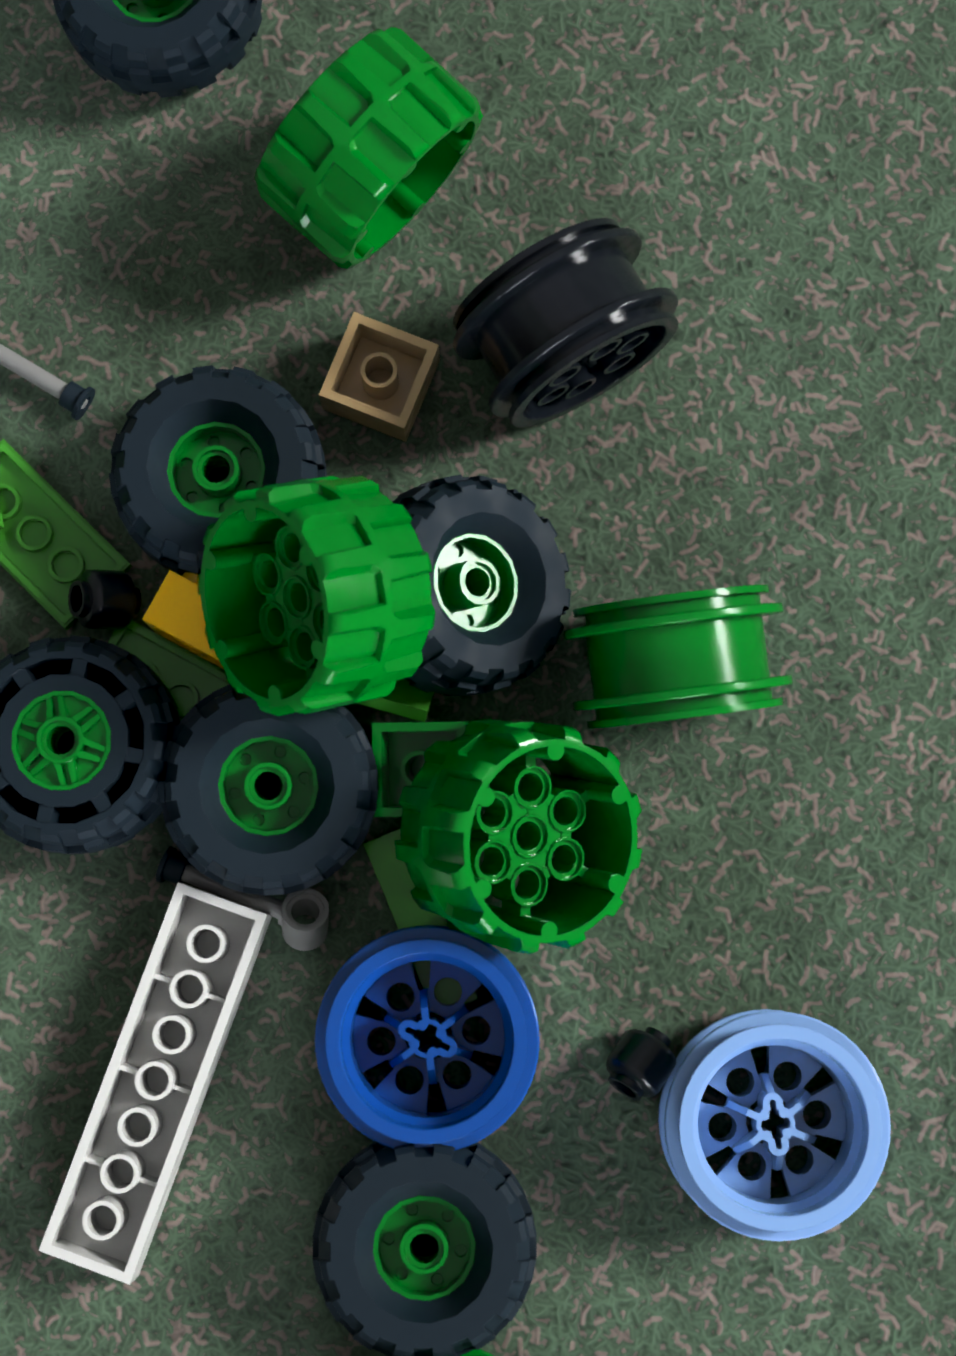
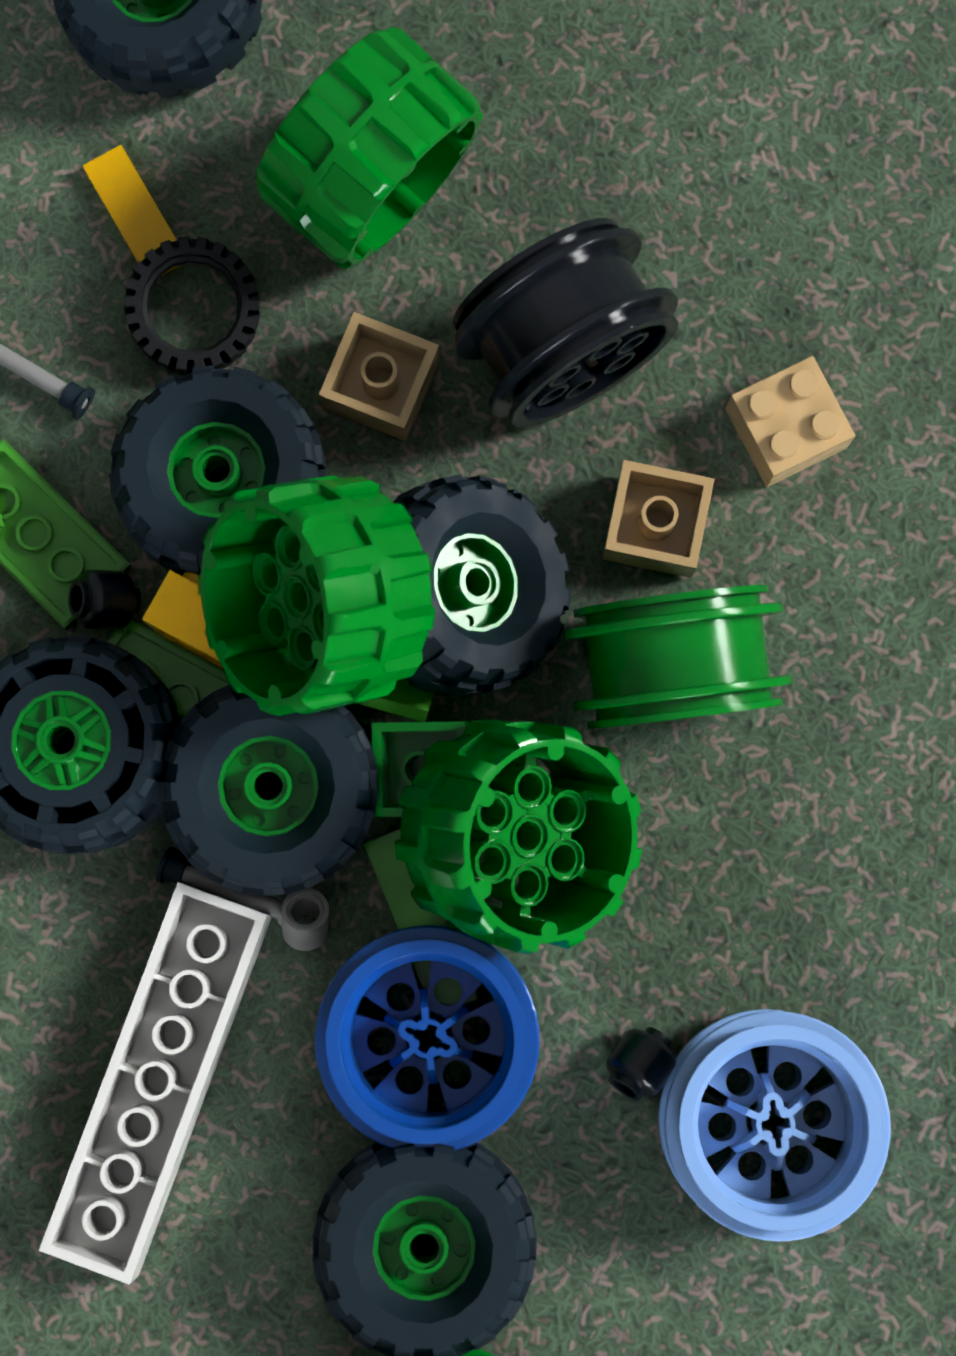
(128, 202): none -> yellow tile
(200, 252): none -> black tyre
(658, 519): none -> tan brick
(789, 421): none -> tan brick

